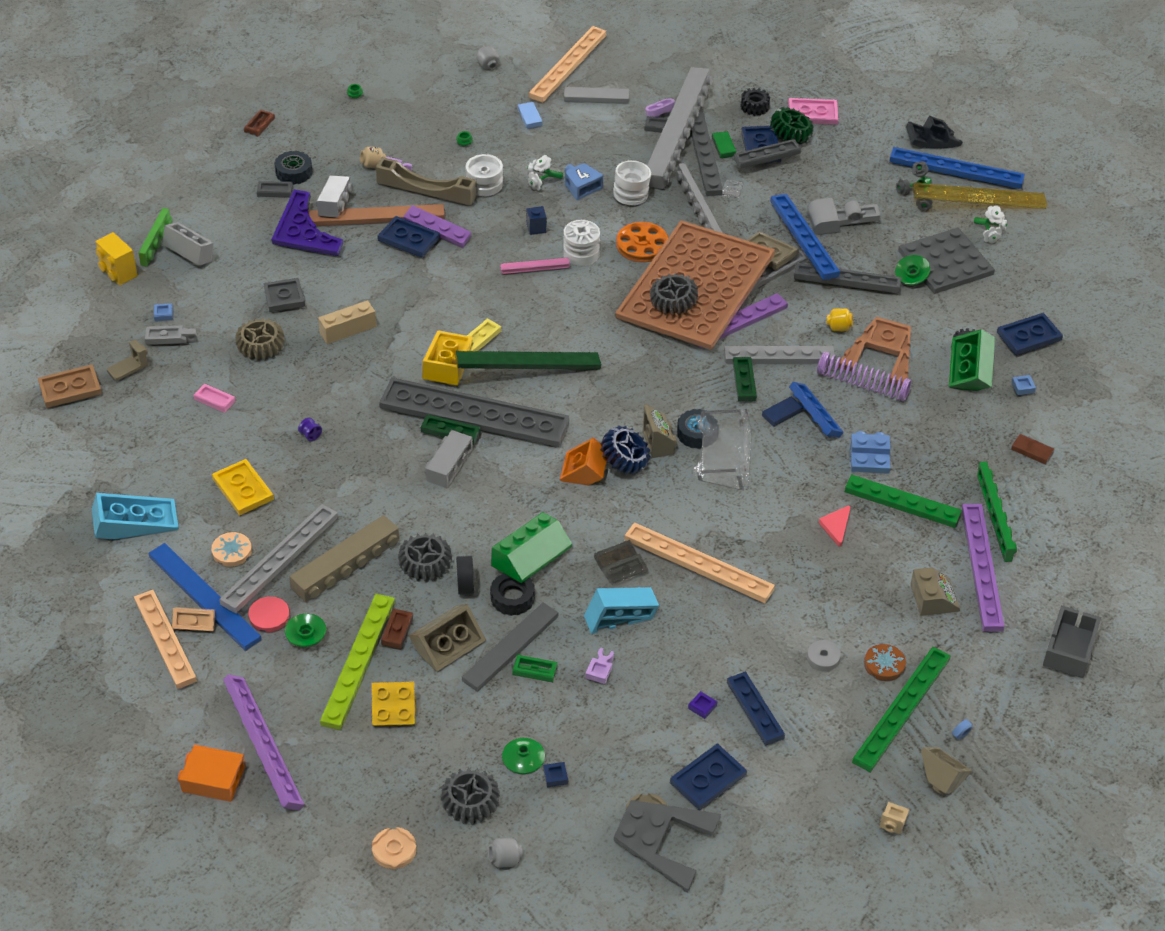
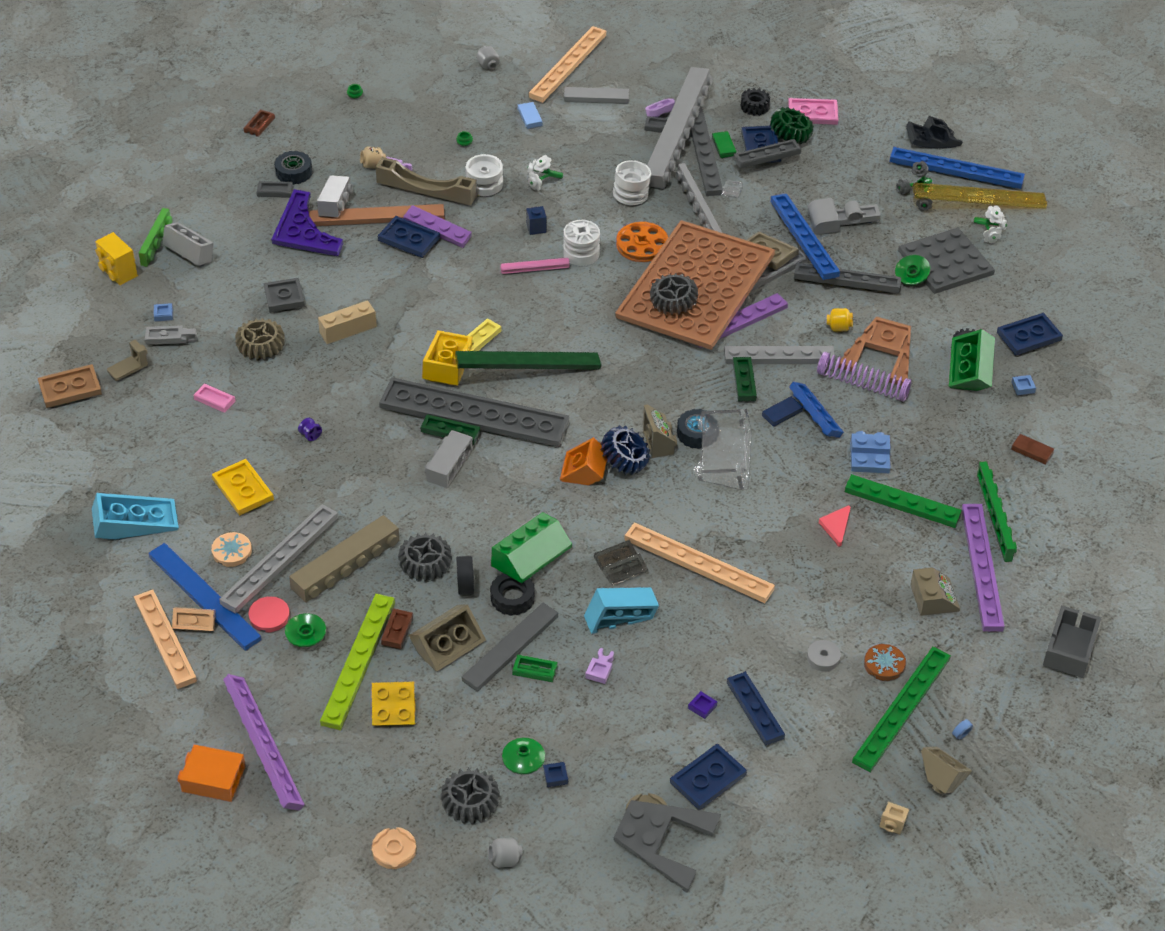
(582, 180): medium blue torso -> none

